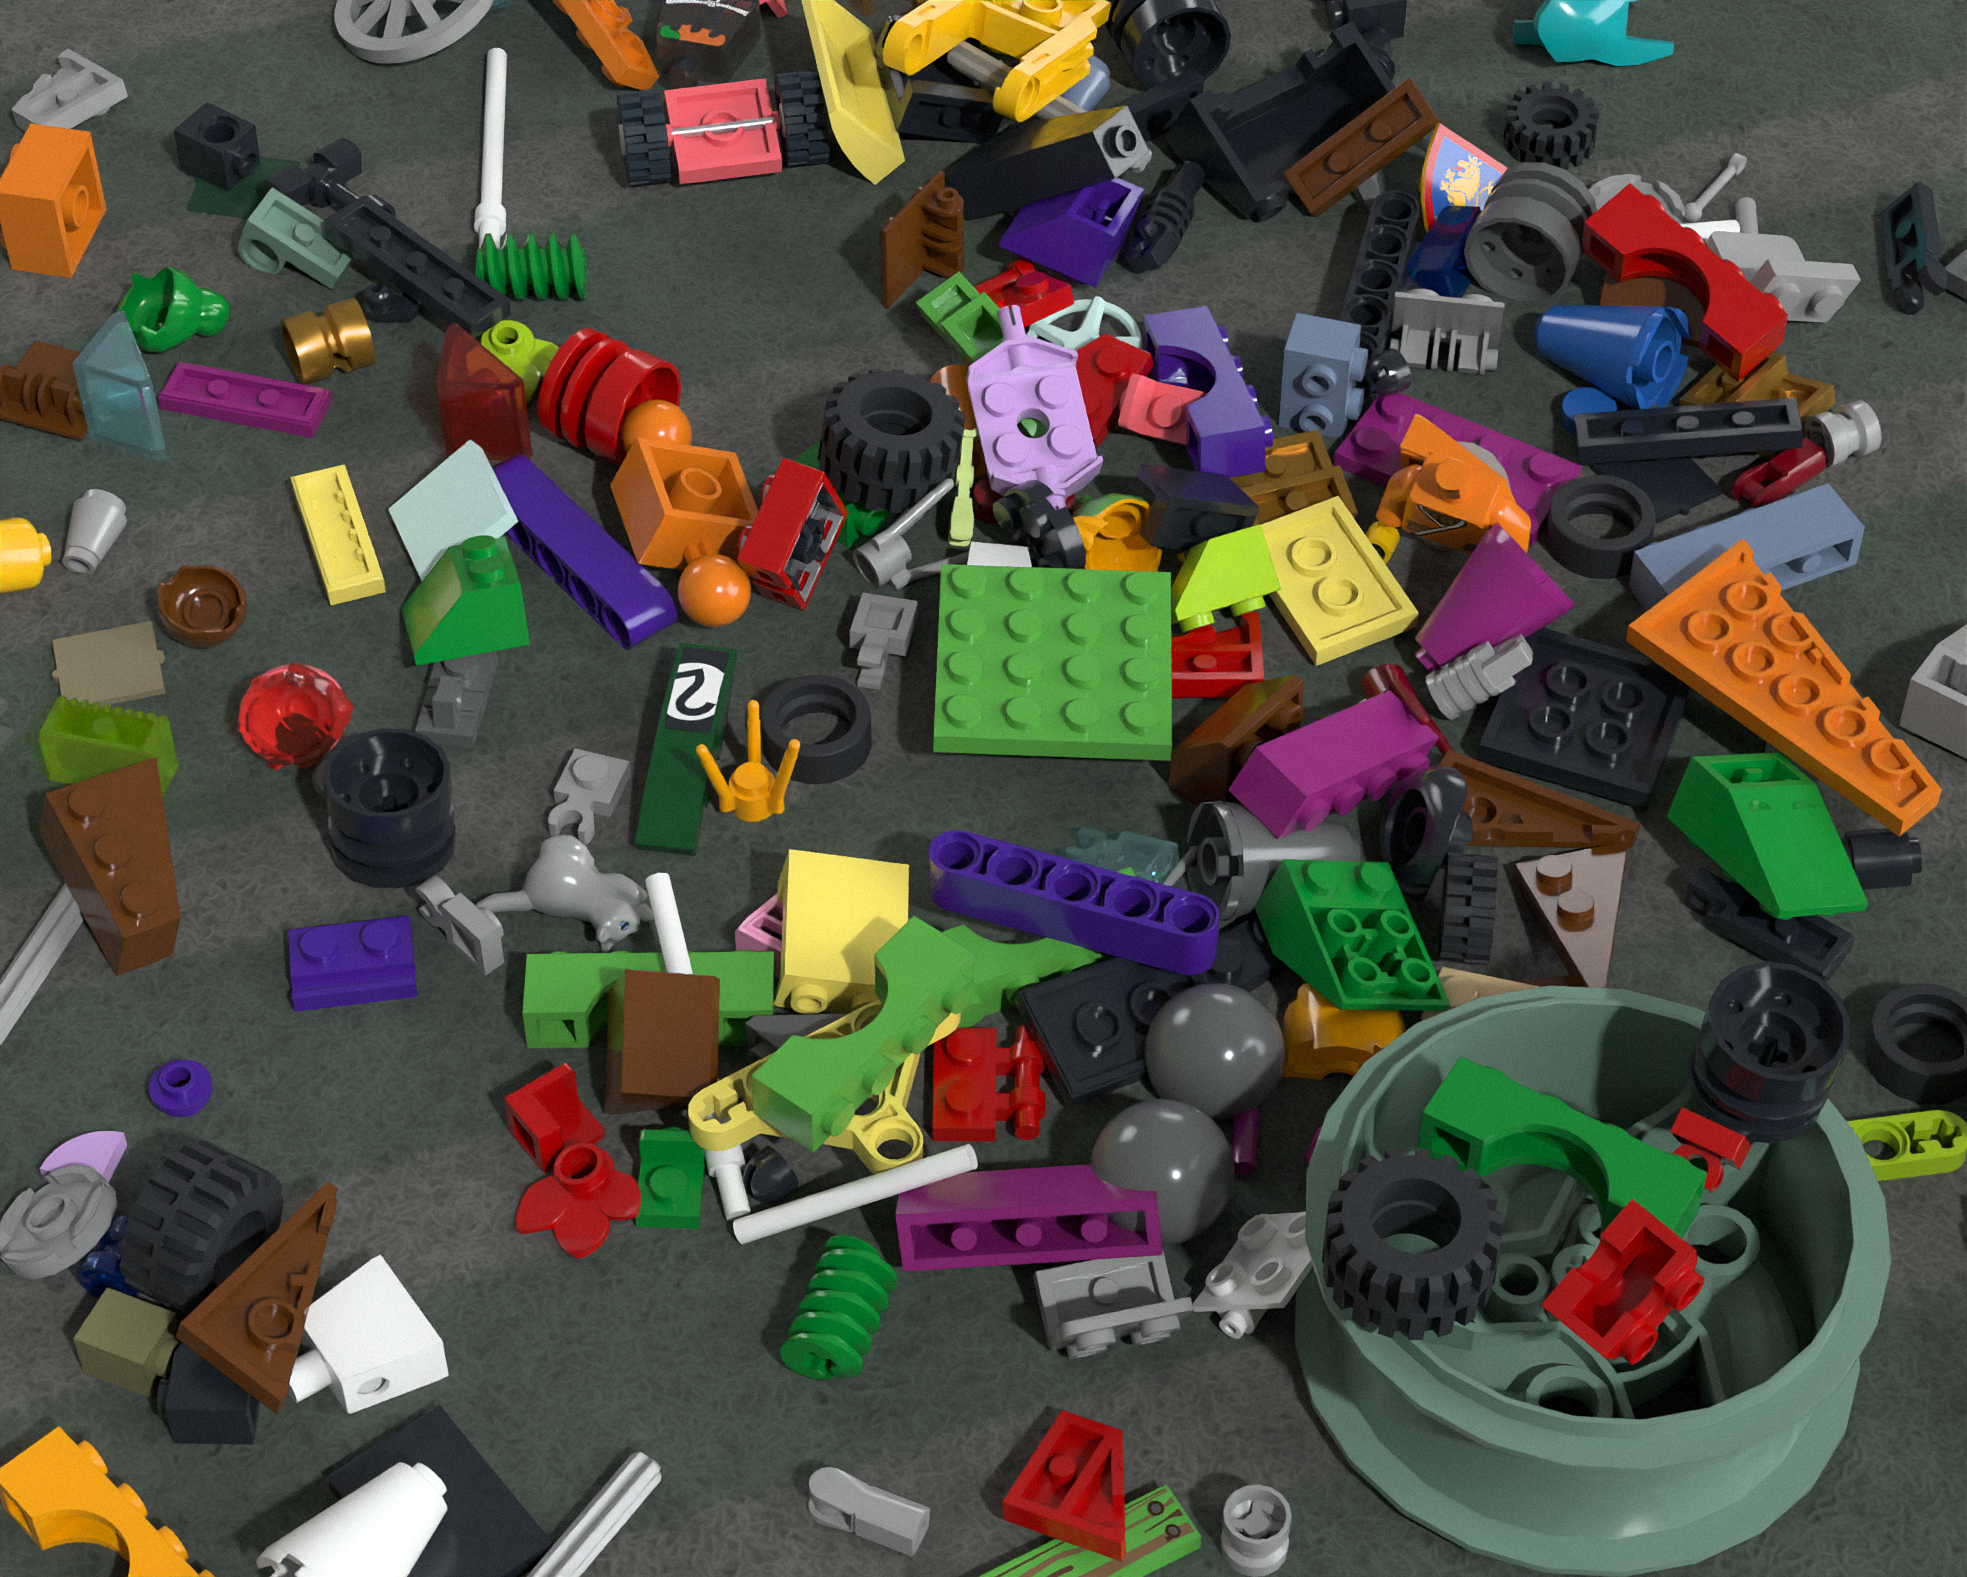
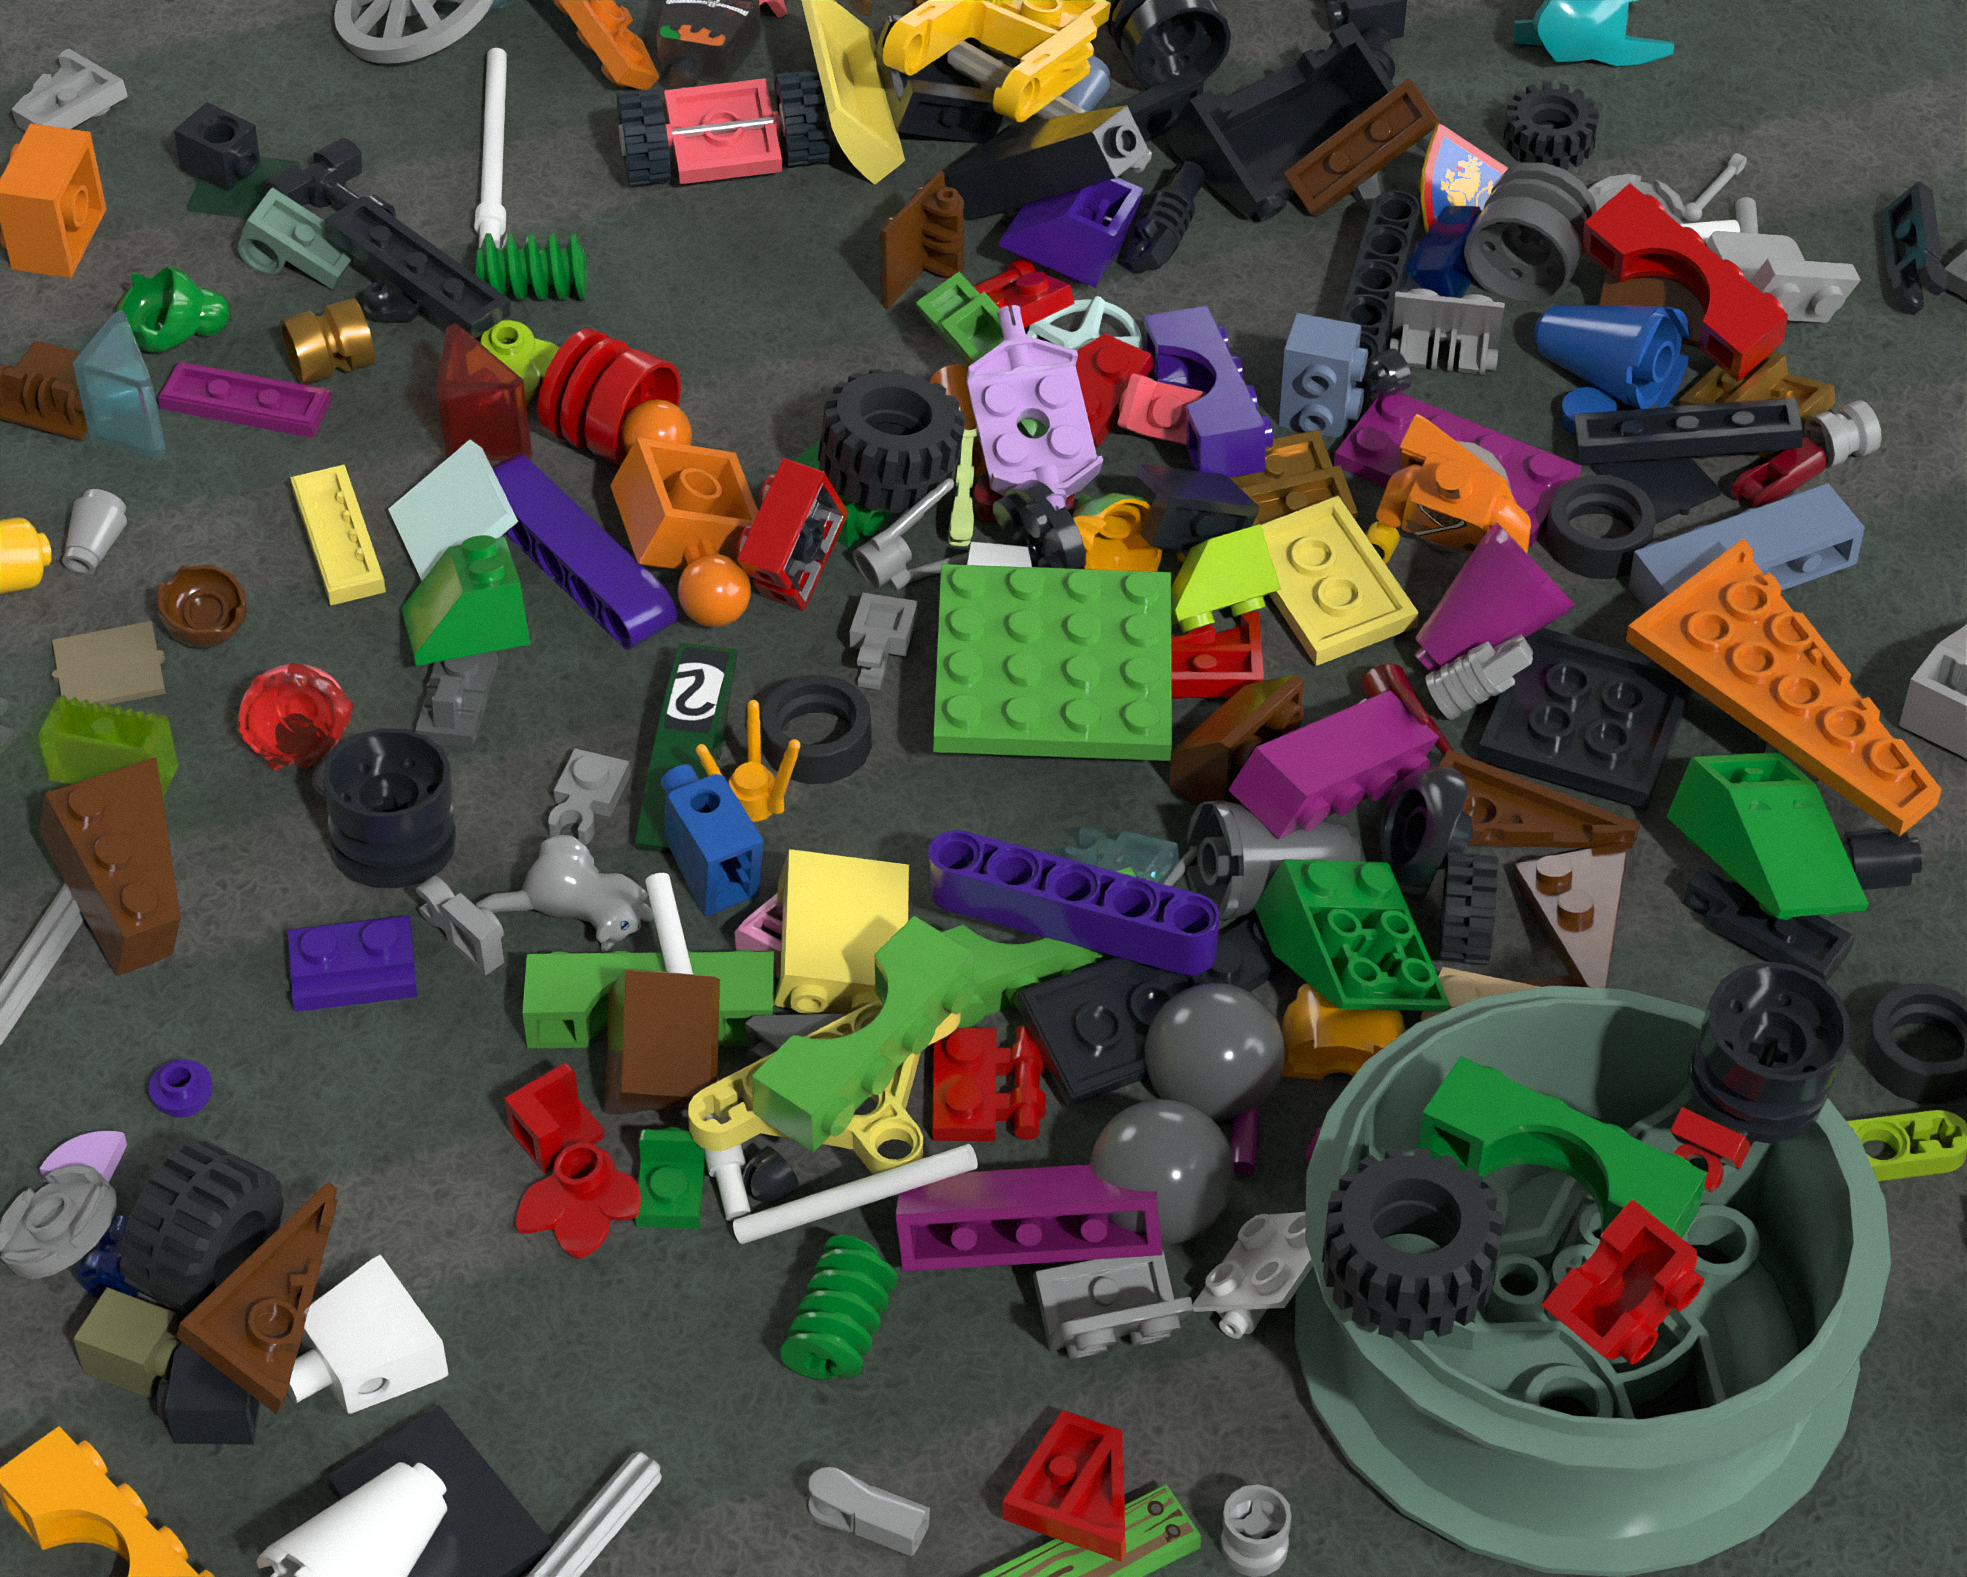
(711, 839): none -> blue torso

